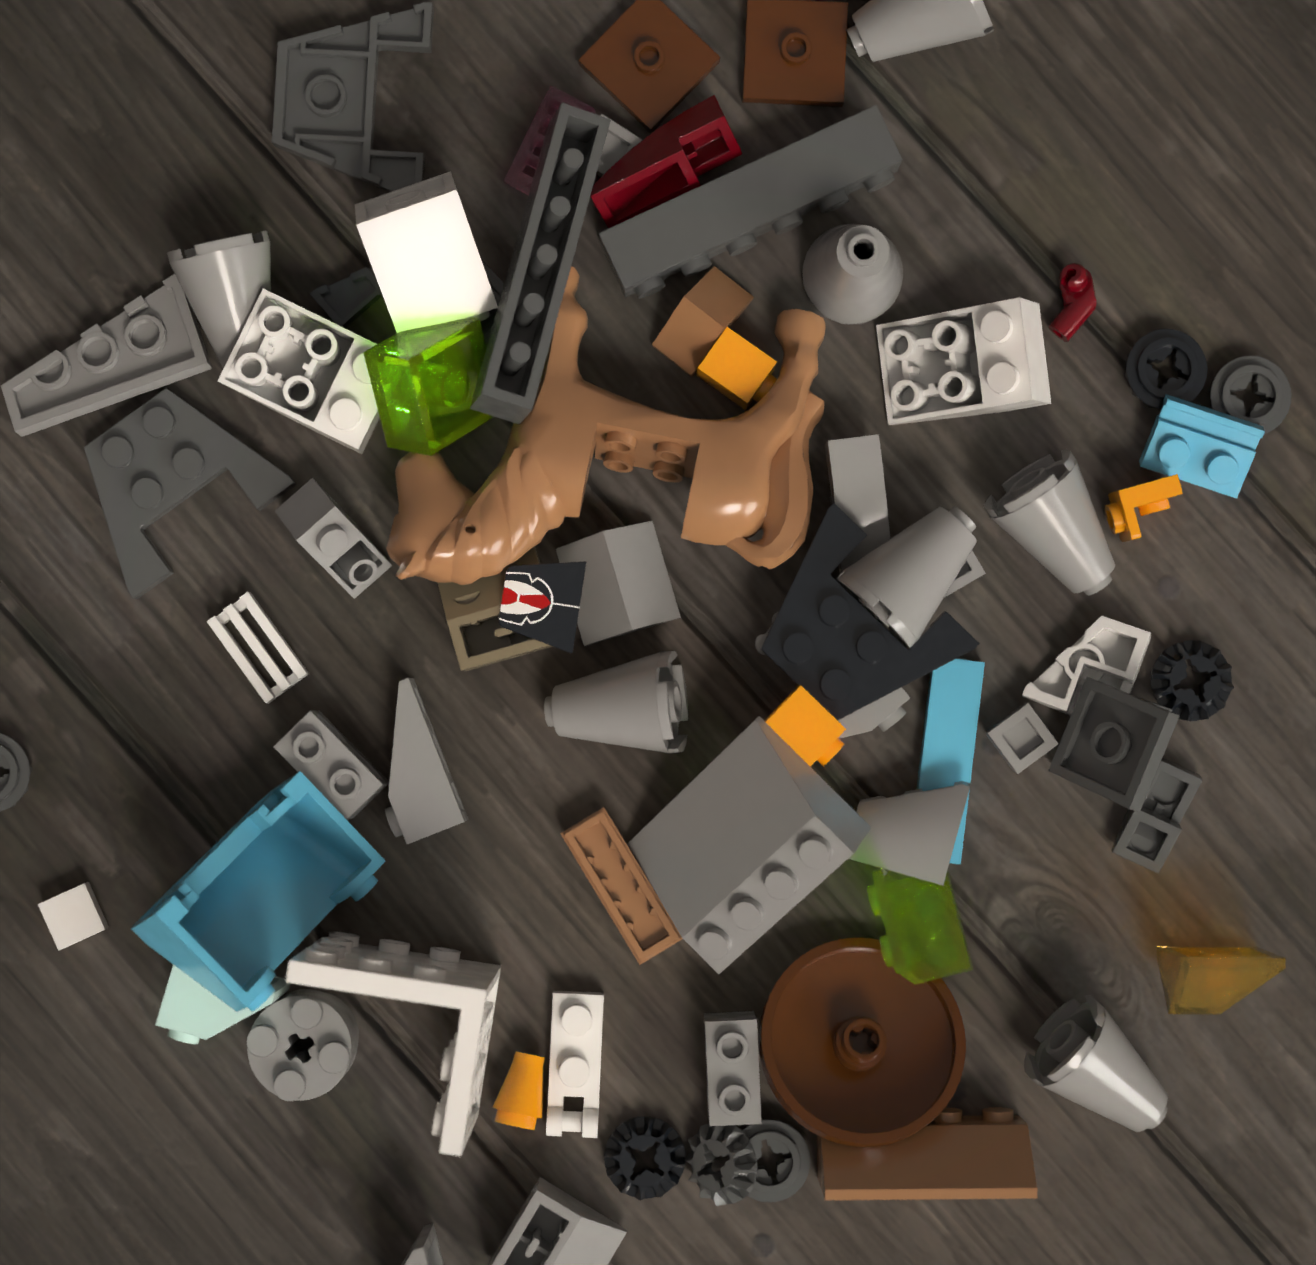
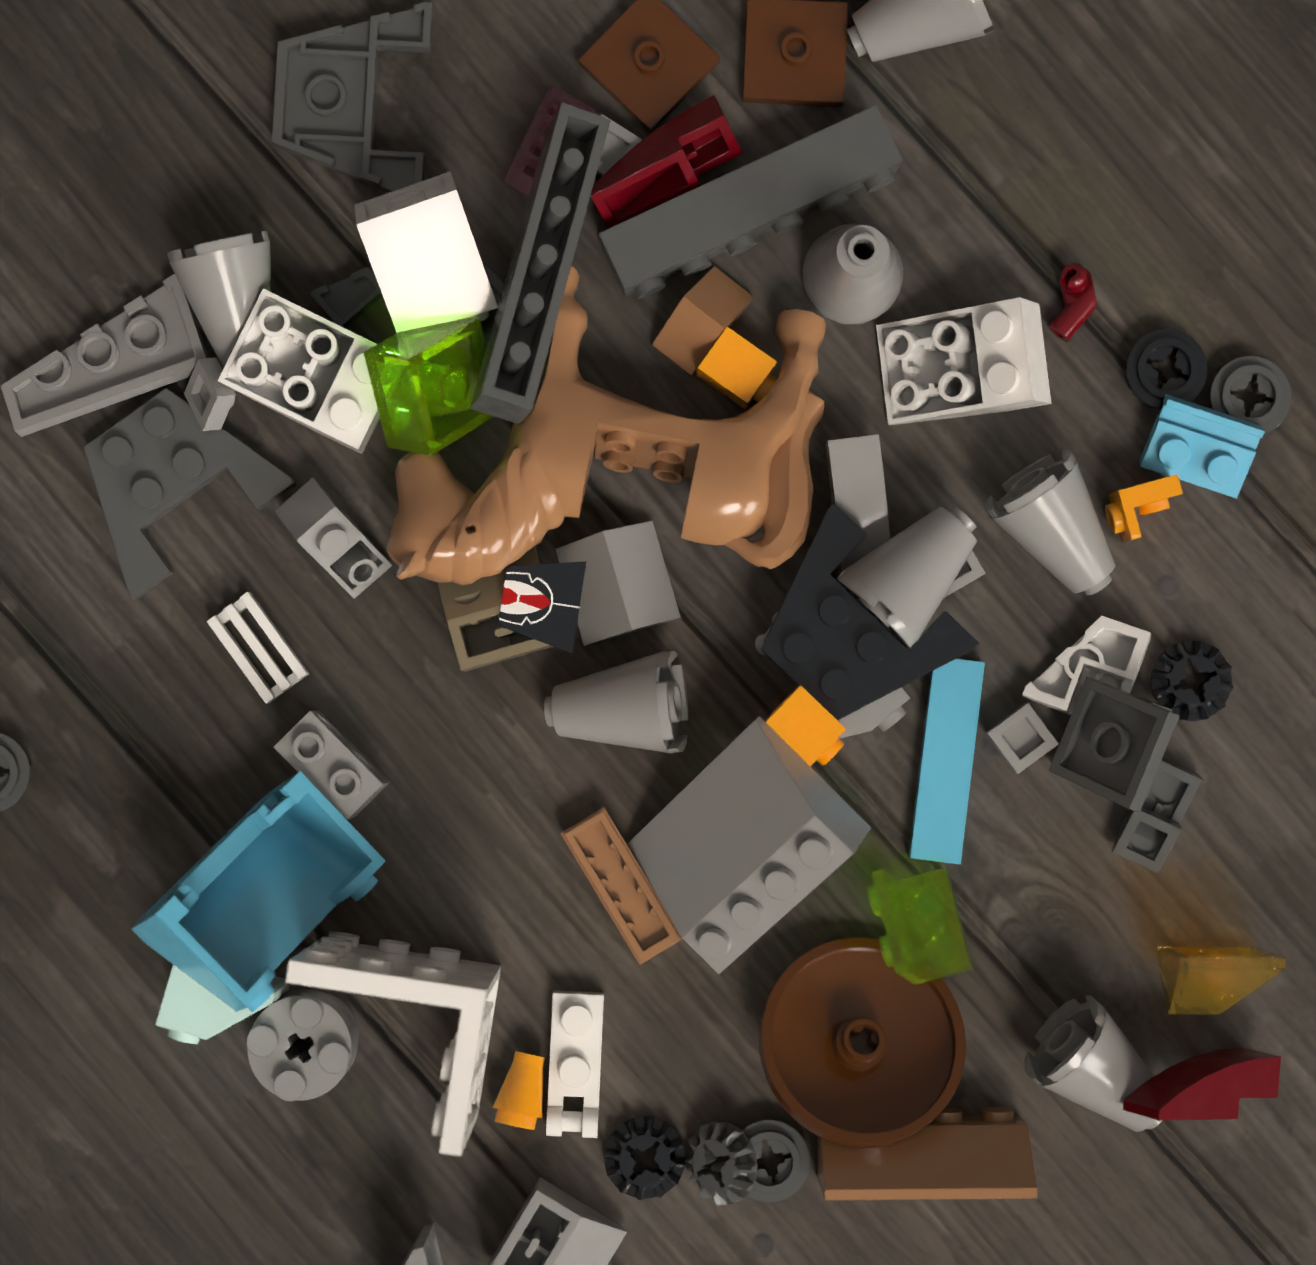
(73, 916): white tile -> none
(207, 396): none -> light grey plate
(420, 780): light grey slope -> none
(732, 1068): light grey brick -> none
(913, 831): light grey slope -> none
(1207, 1086): none -> dark red slope

